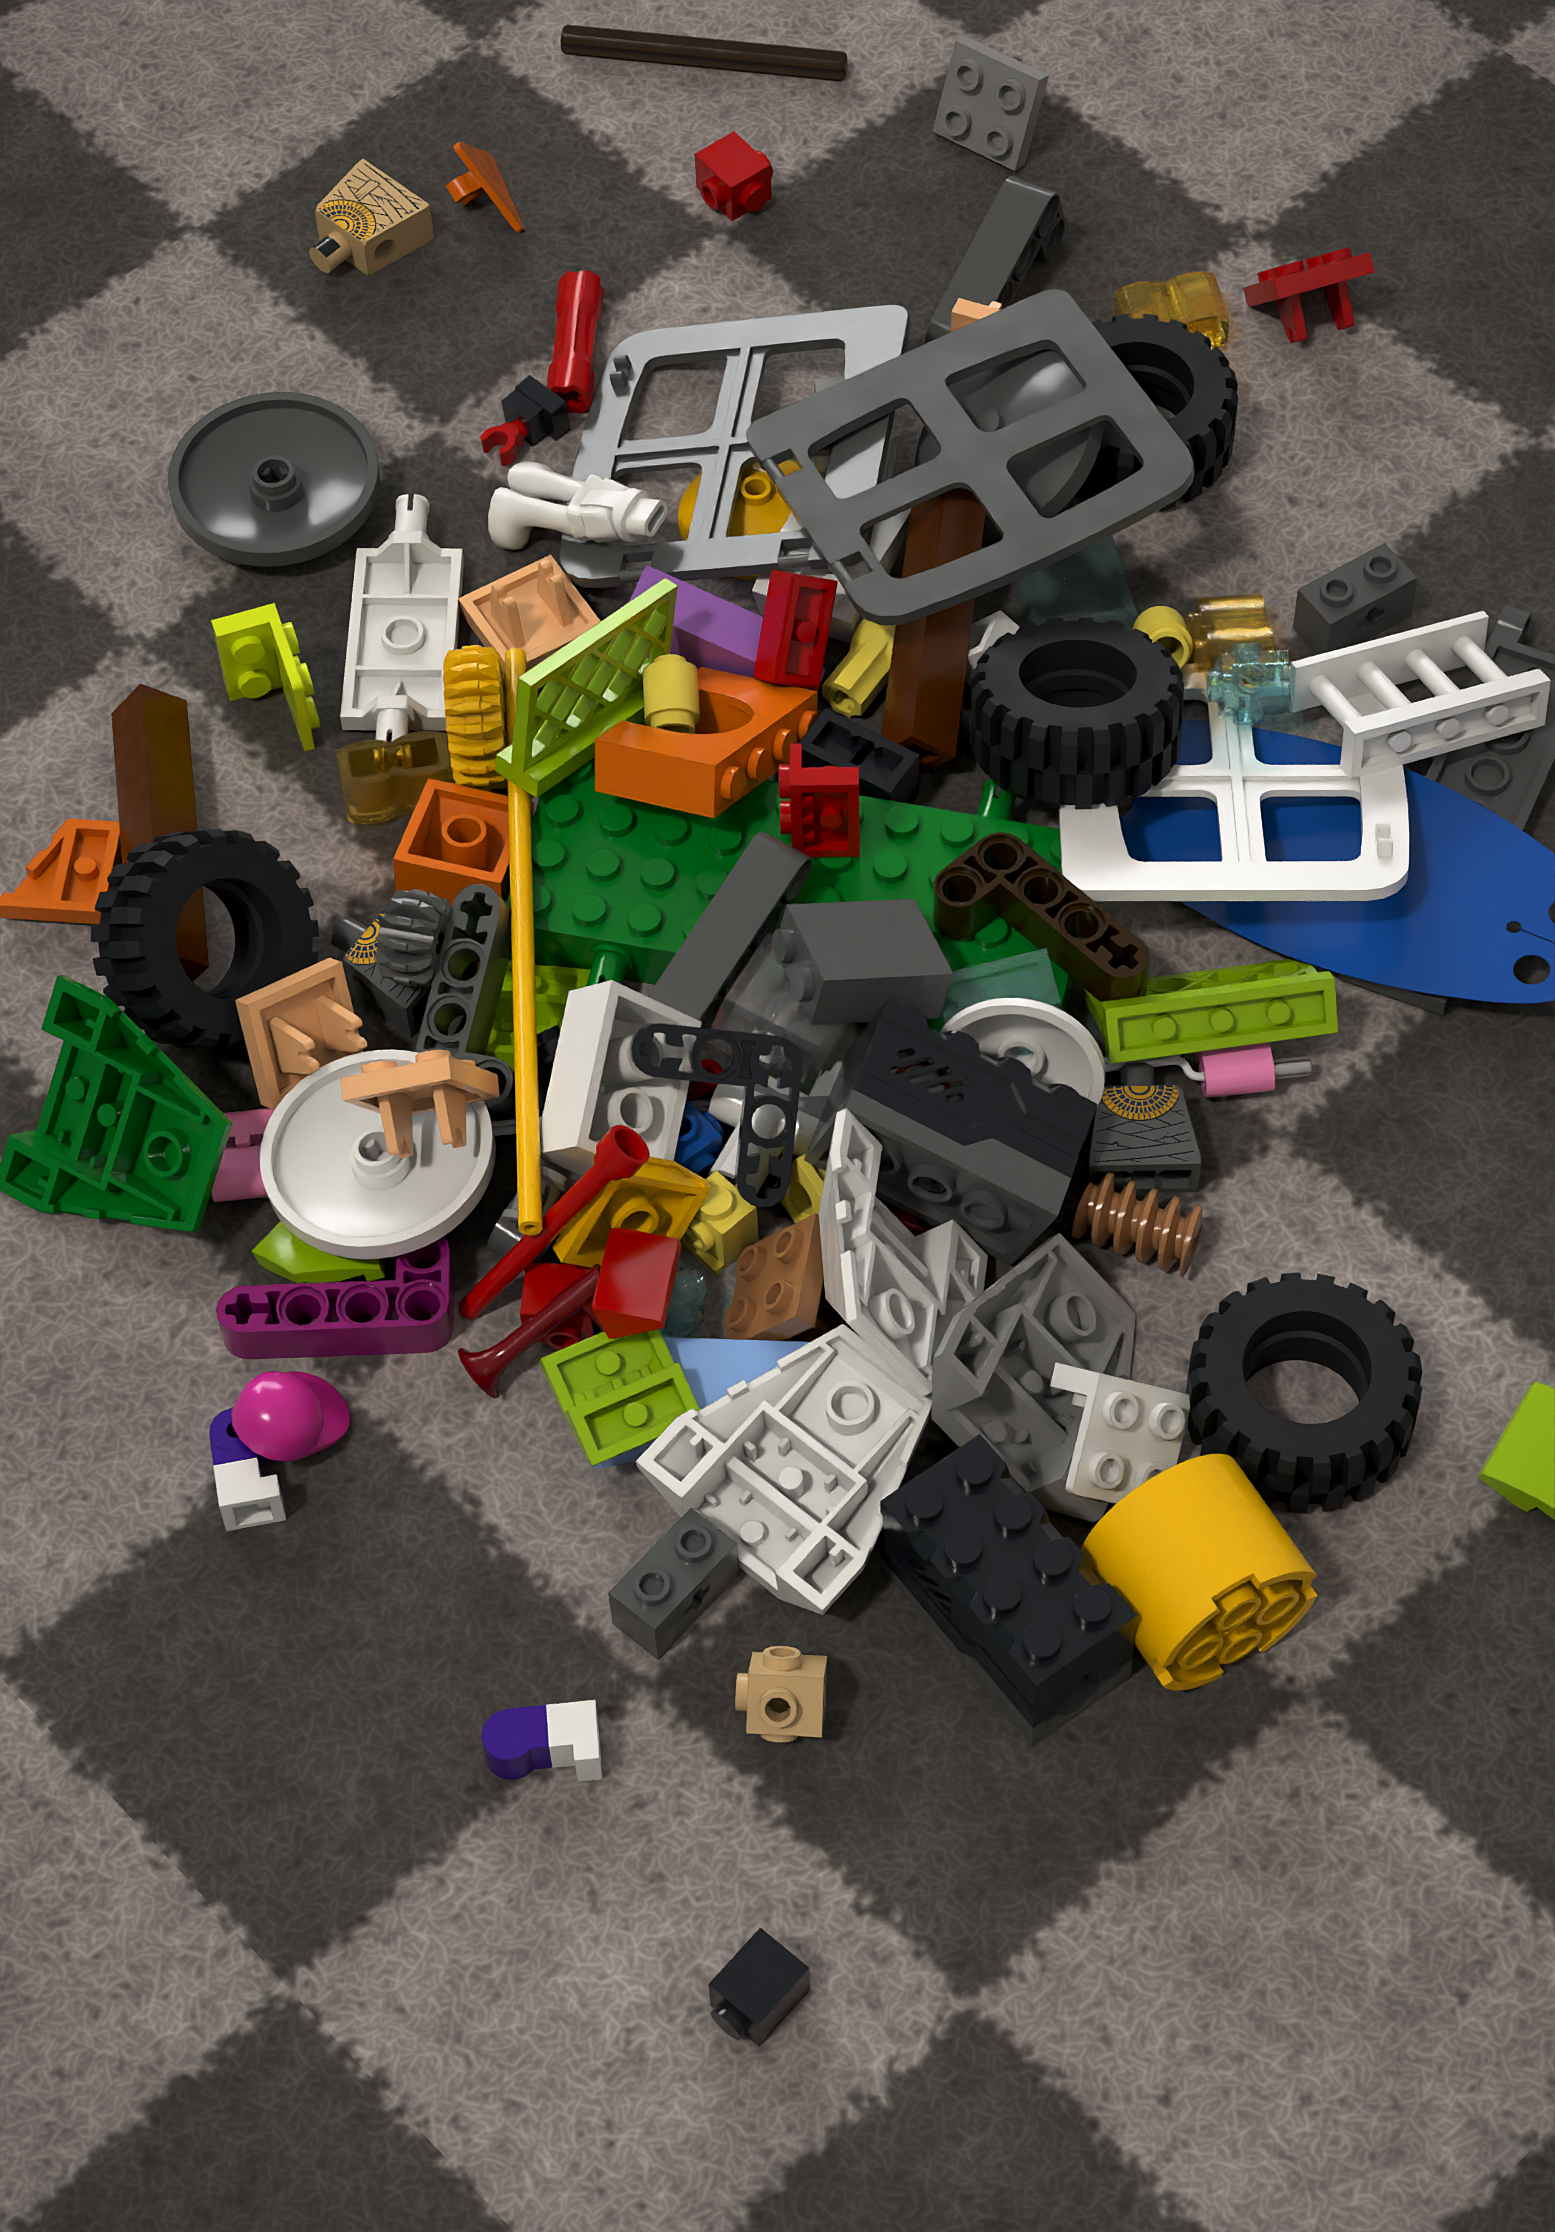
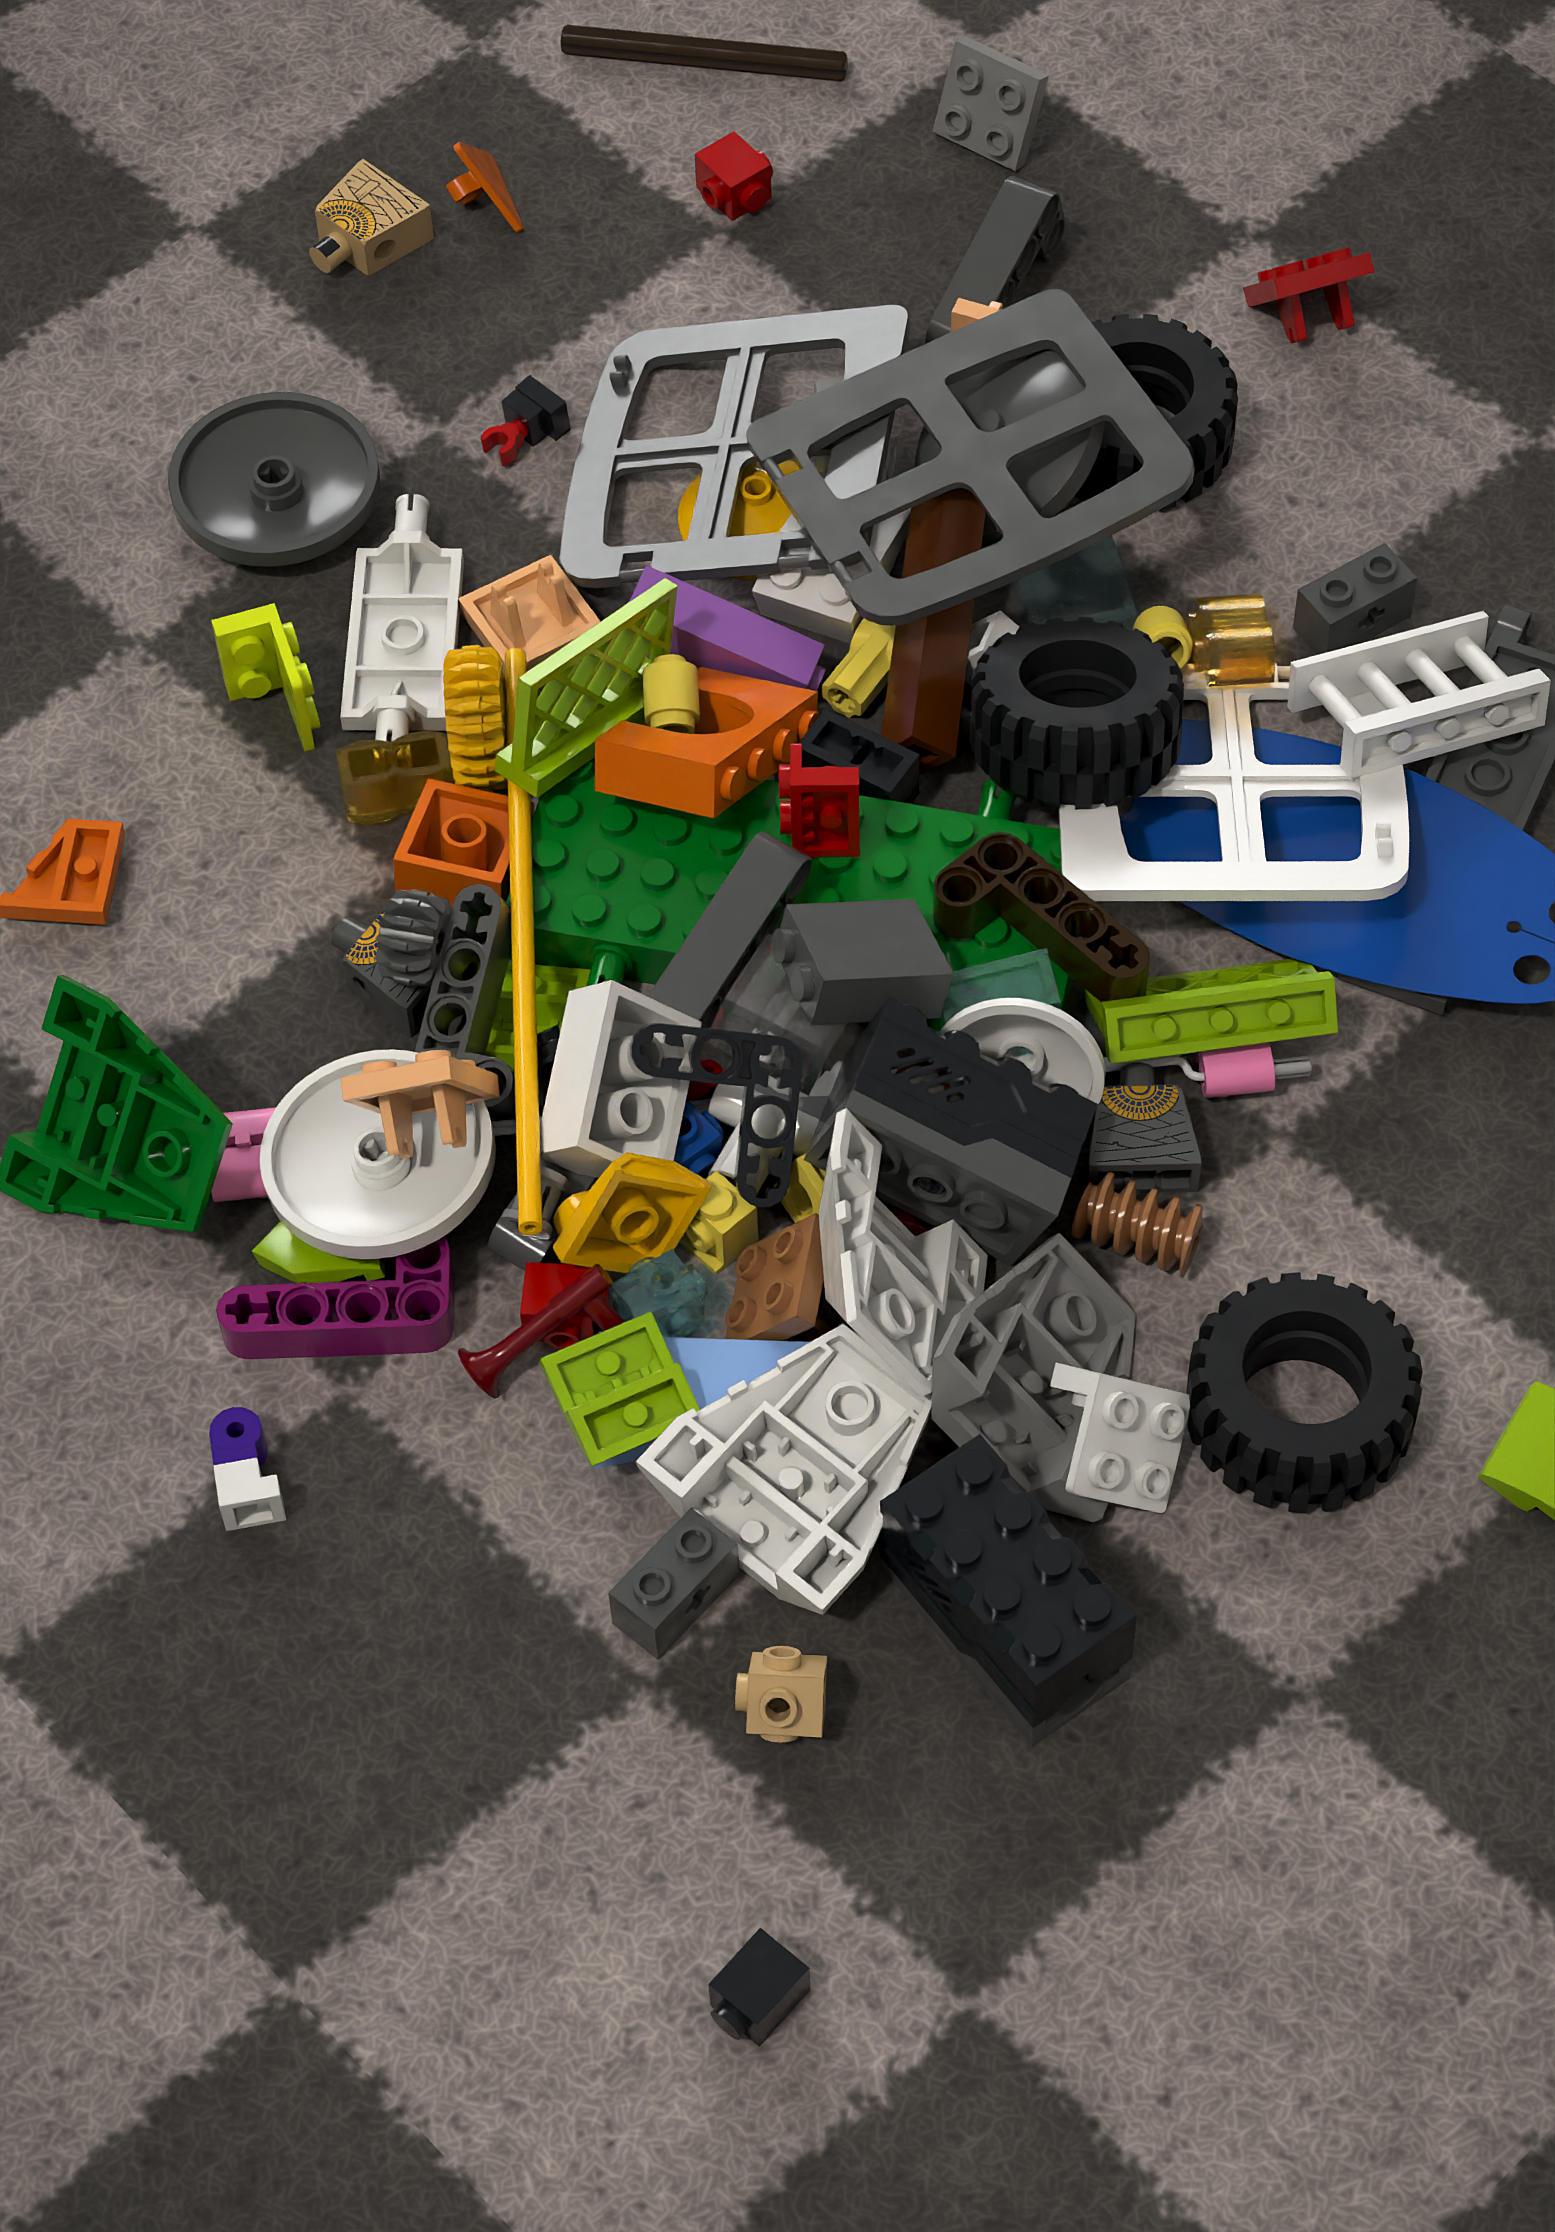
(142, 920): black tyre -> none
(159, 795): reddish brown brick -> none
(289, 1415): dark pink cap -> none
(298, 1027): light nougat plate -> none
(544, 1738): leg -> none
(578, 313): red axle -> none
(596, 510): white piece -> none
(616, 1157): red piece -> none
(635, 1282): red slope -> none
(795, 629): red slope -> none
(1188, 298): clear yellow brick -> none
(1201, 1569): yellow brick -> none
(1263, 670): clear light blue brick -> none

